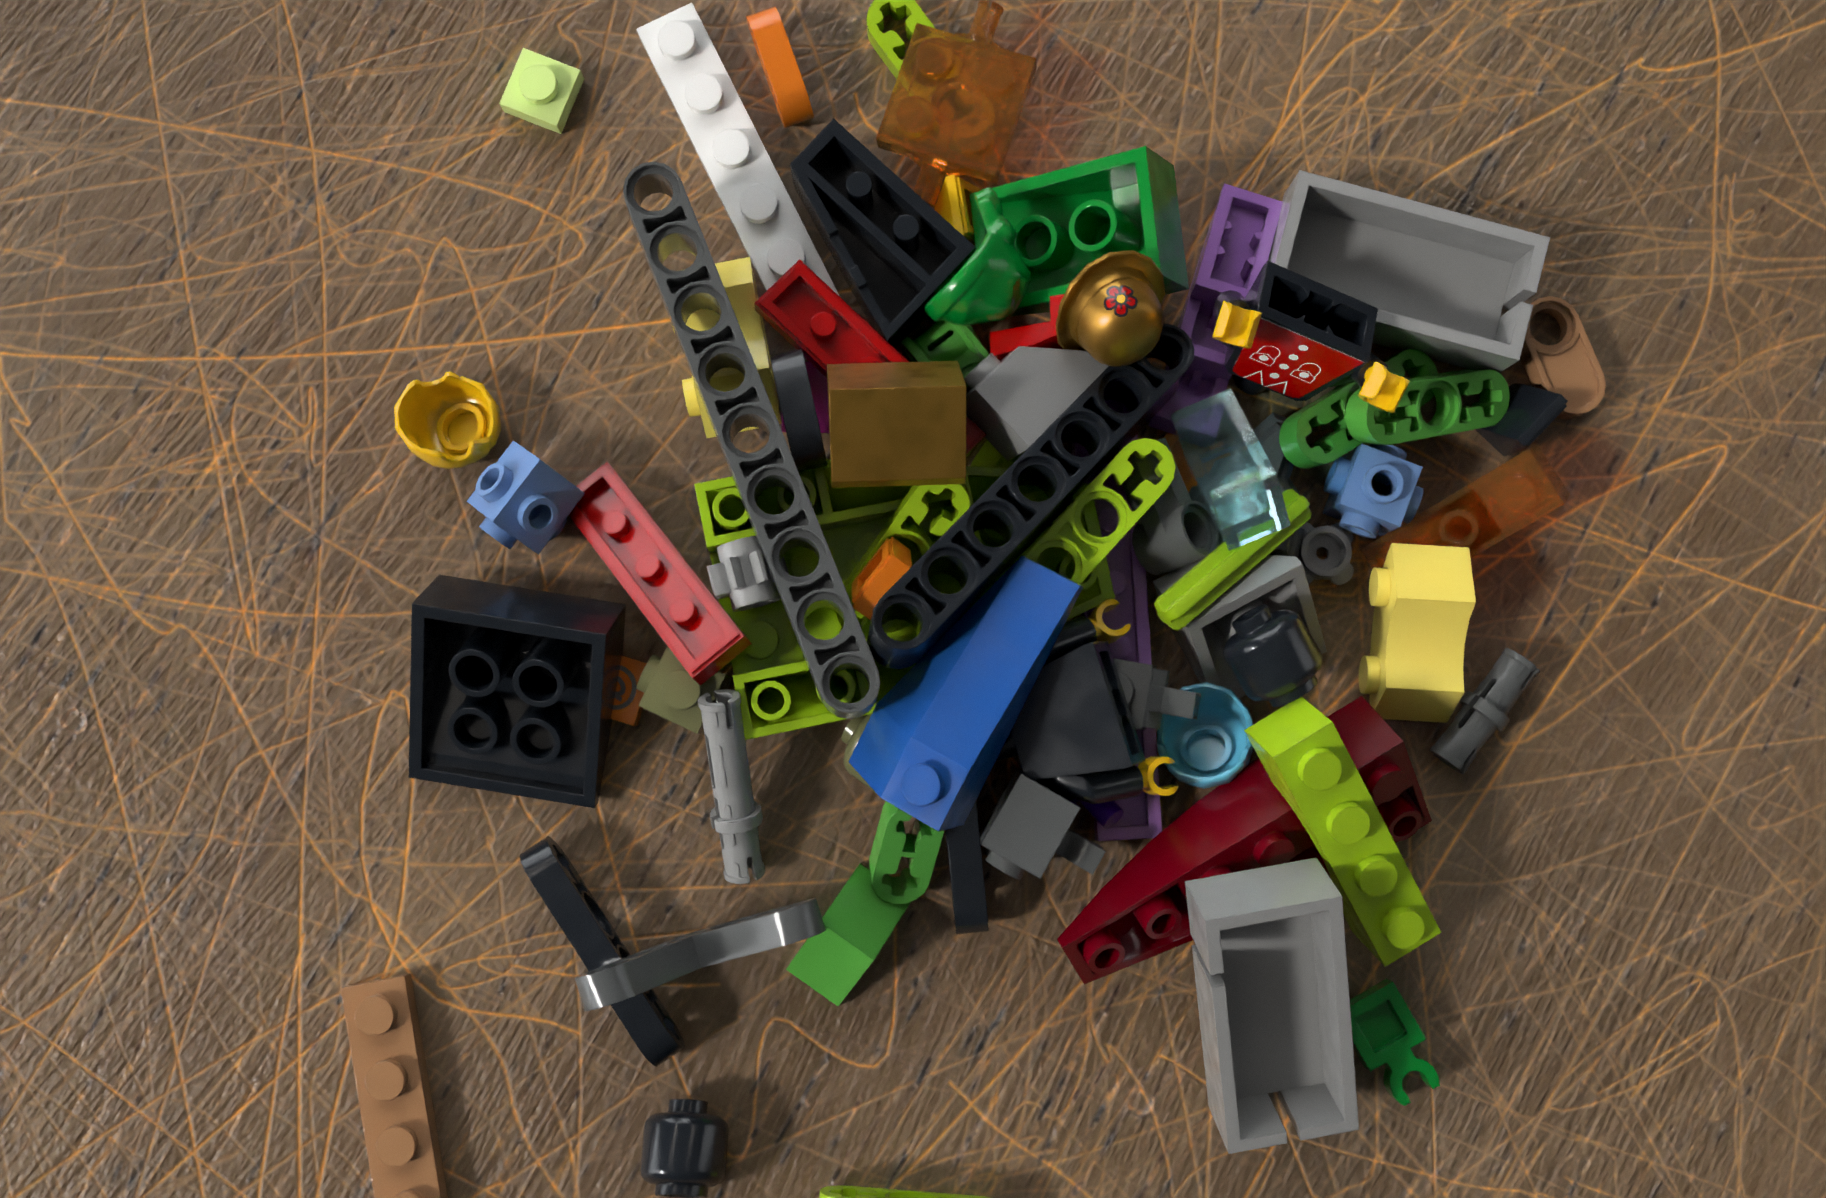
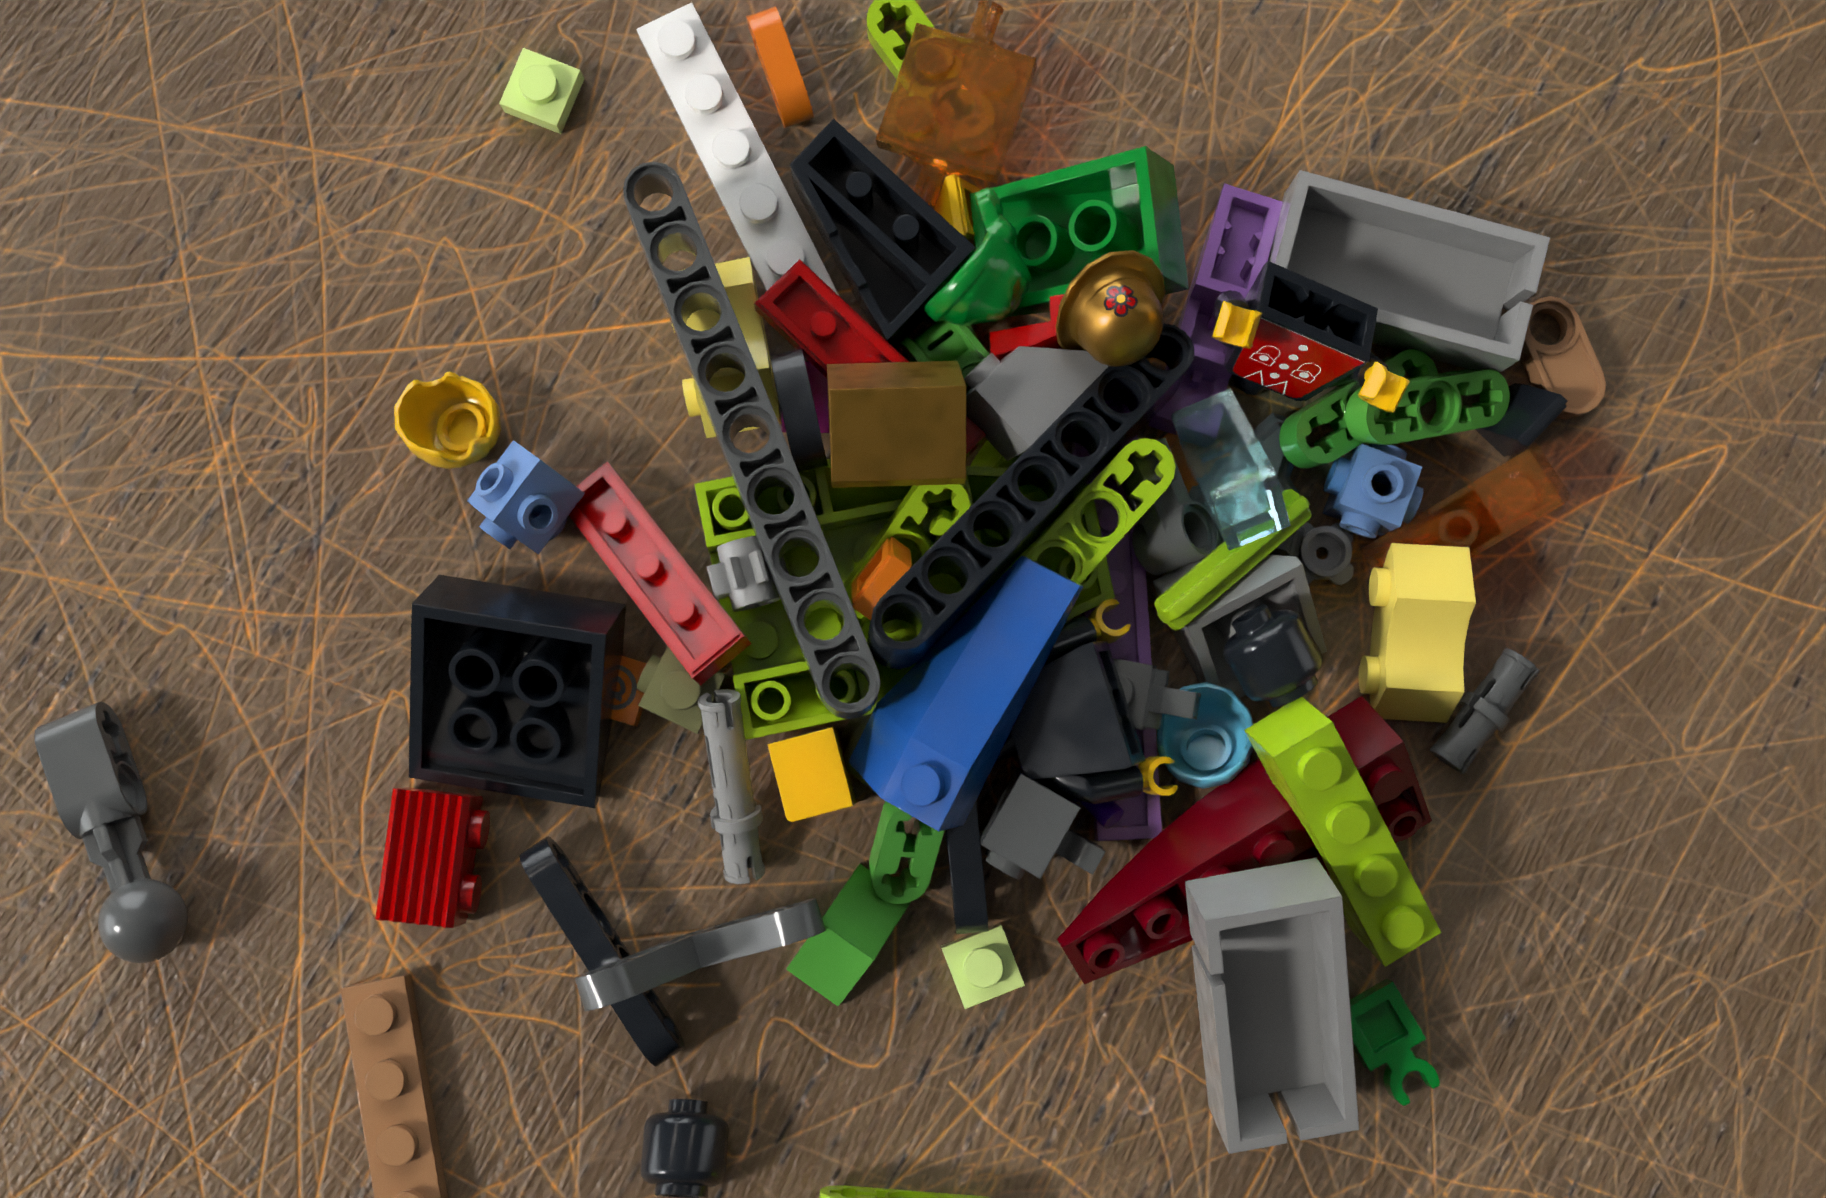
(102, 803): none -> dark grey beam
(432, 858): none -> red brick
(812, 774): none -> yellow panel
(982, 966): none -> yellowish green plate

